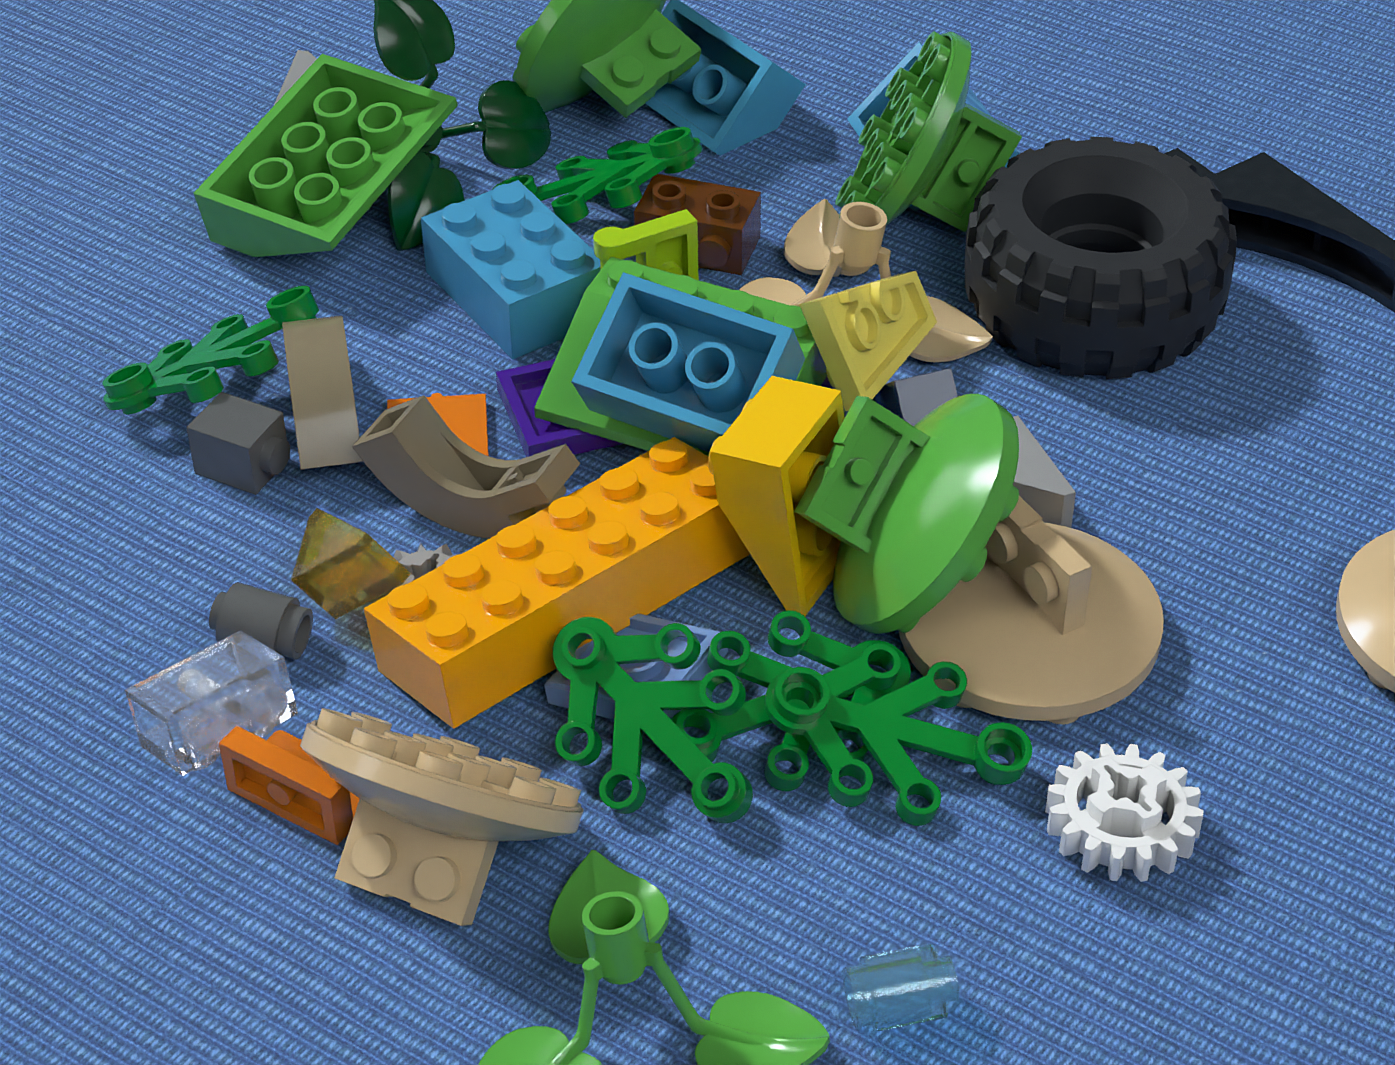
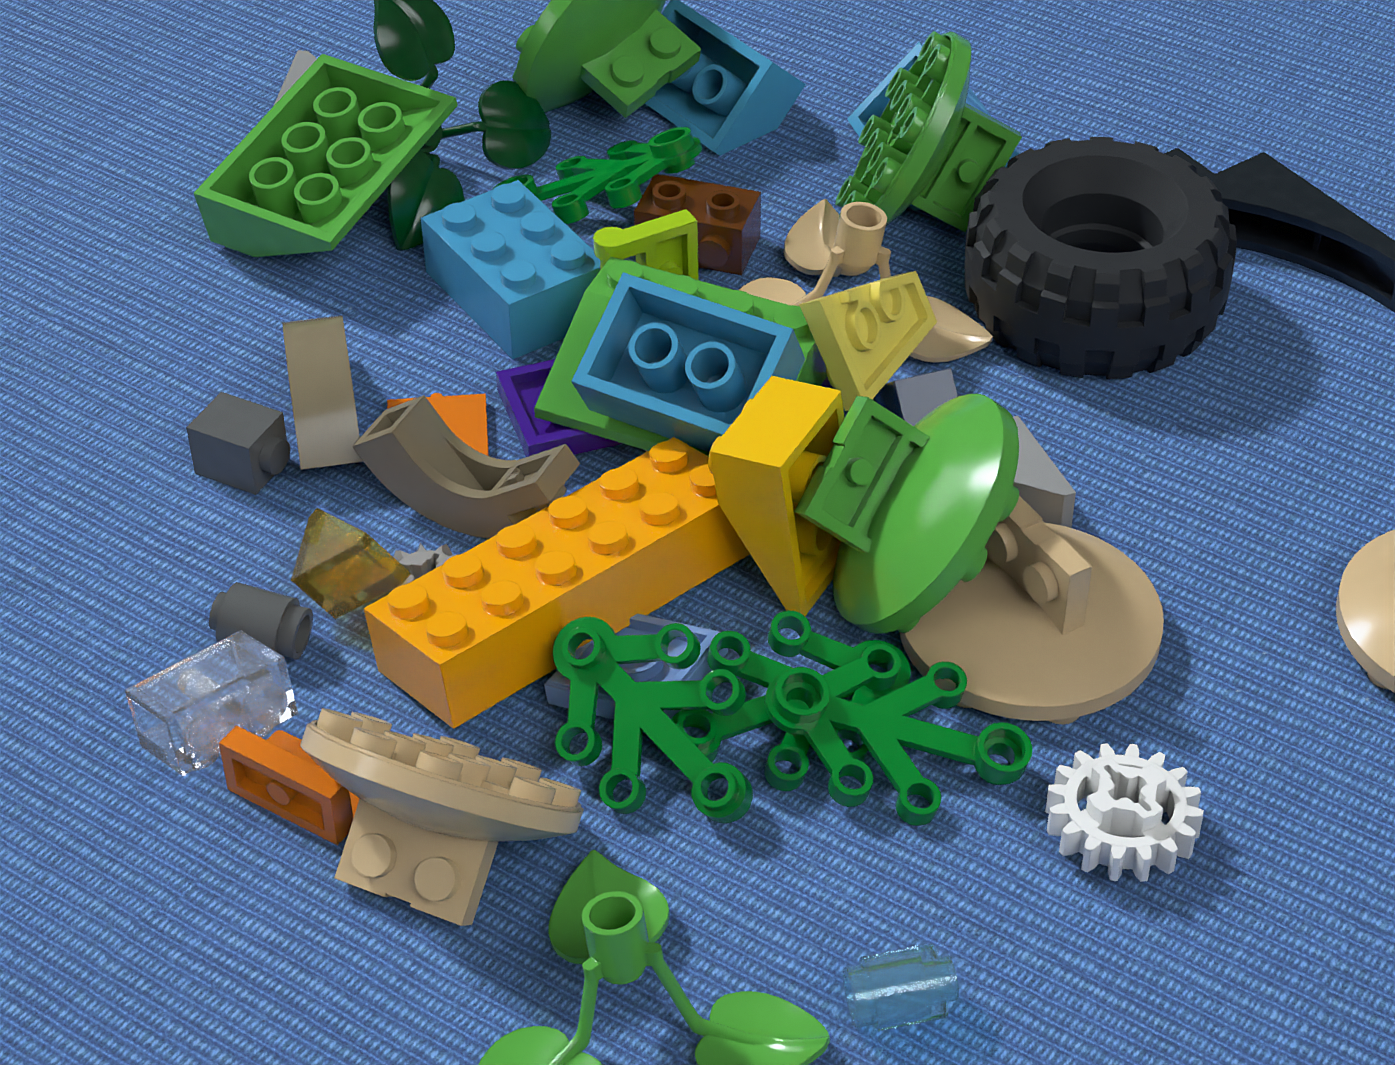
(193, 369): green plant -> none

